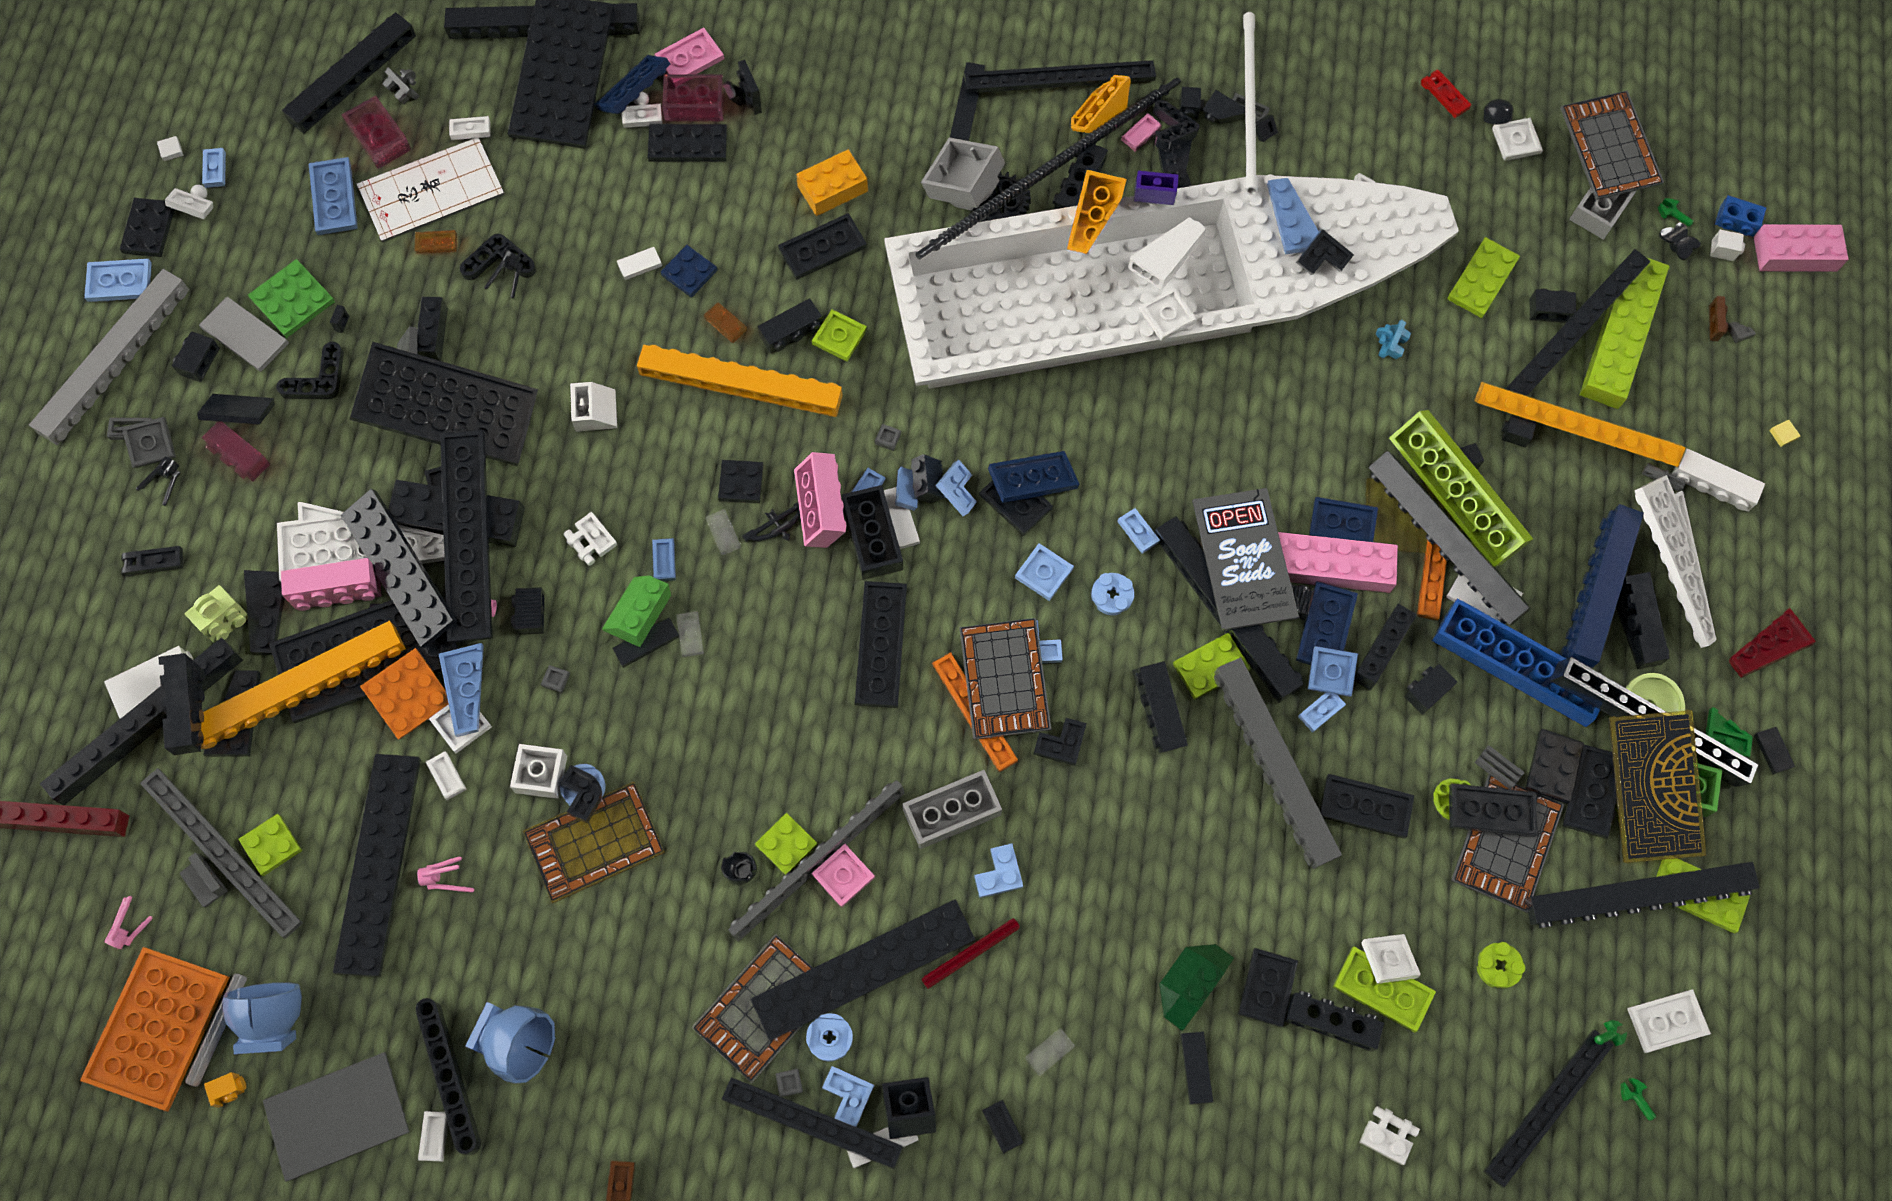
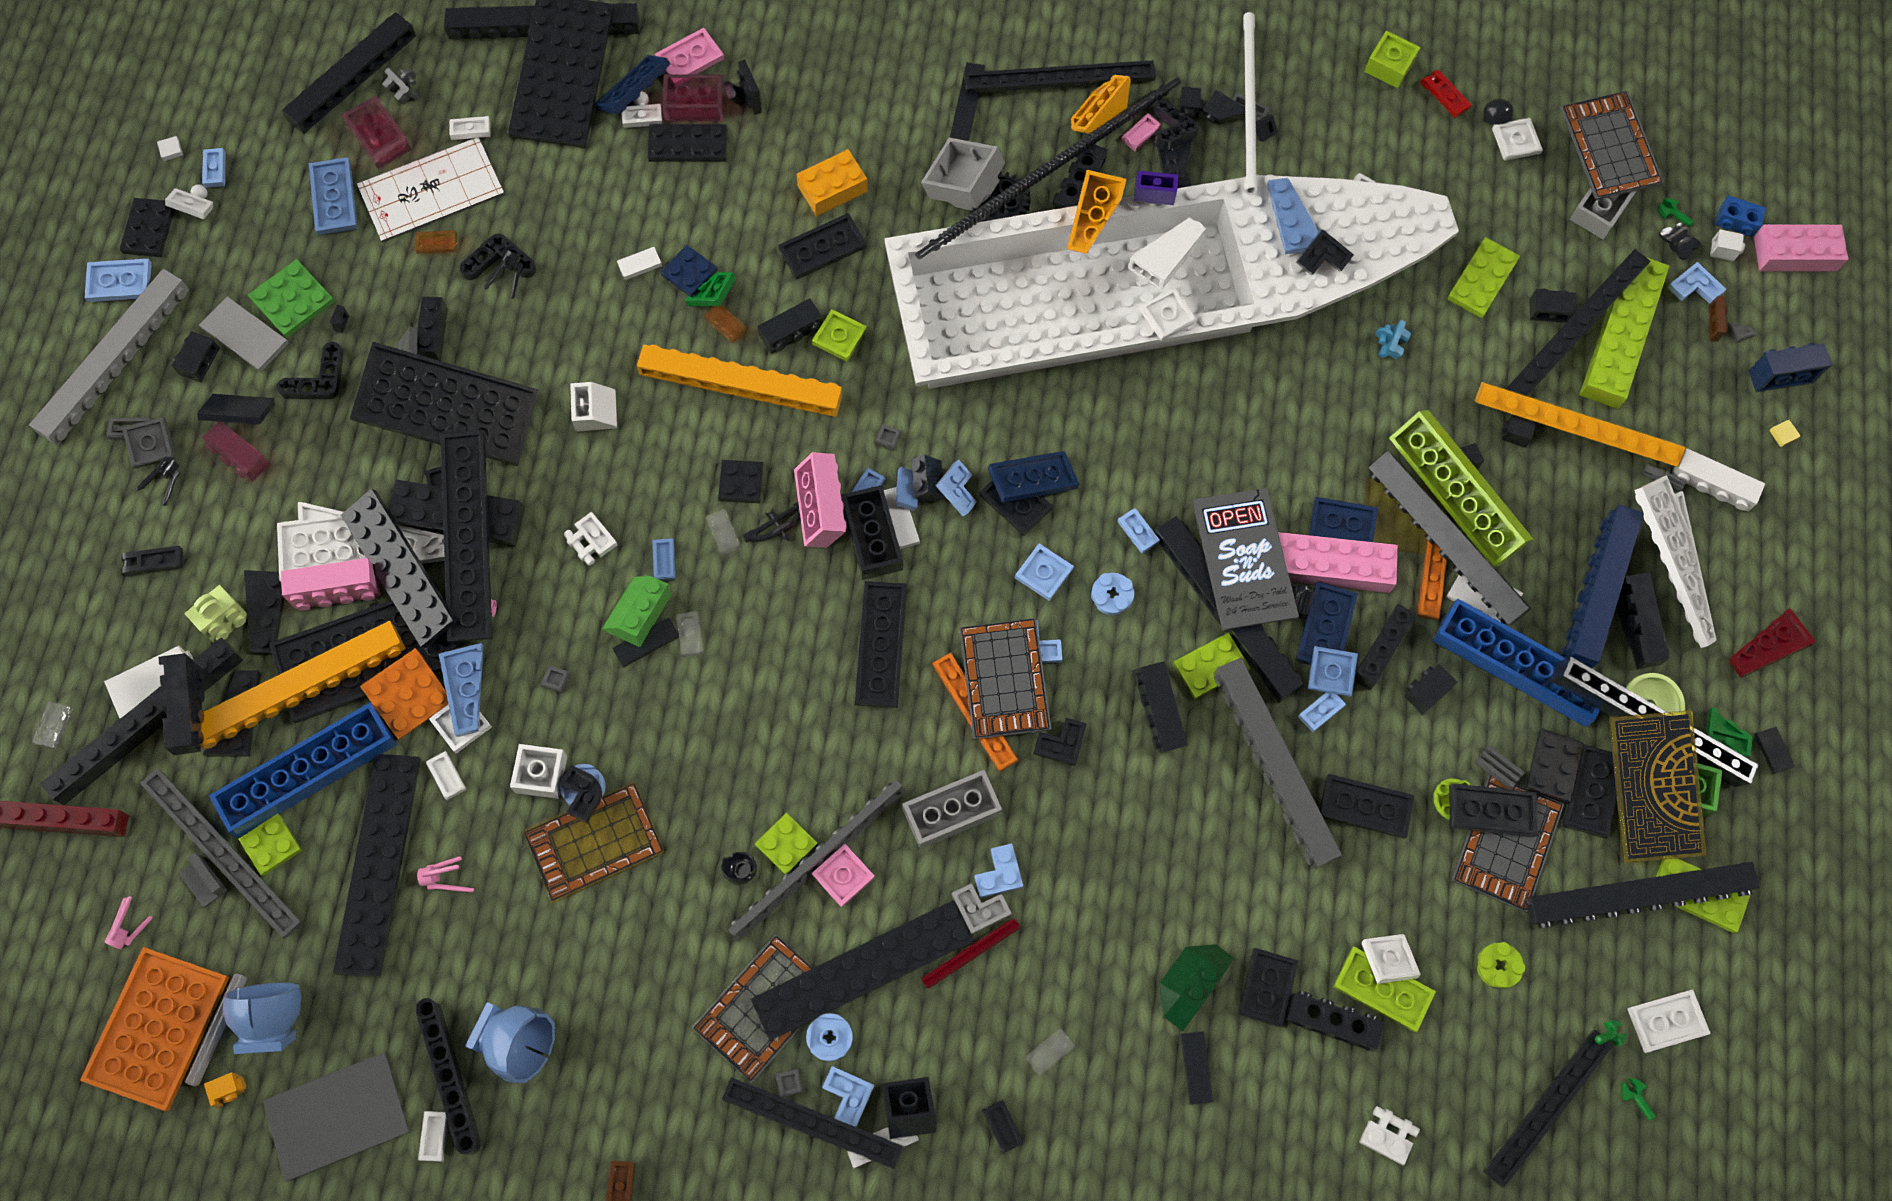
(52, 725): none -> clear plate
(302, 770): none -> blue brick
(529, 610): black brick -> none
(713, 291): none -> green wing
(978, 914): none -> light grey plate
(1392, 59): none -> lime container
(1697, 280): none -> light blue plate
(1789, 367): none -> dark blue brick

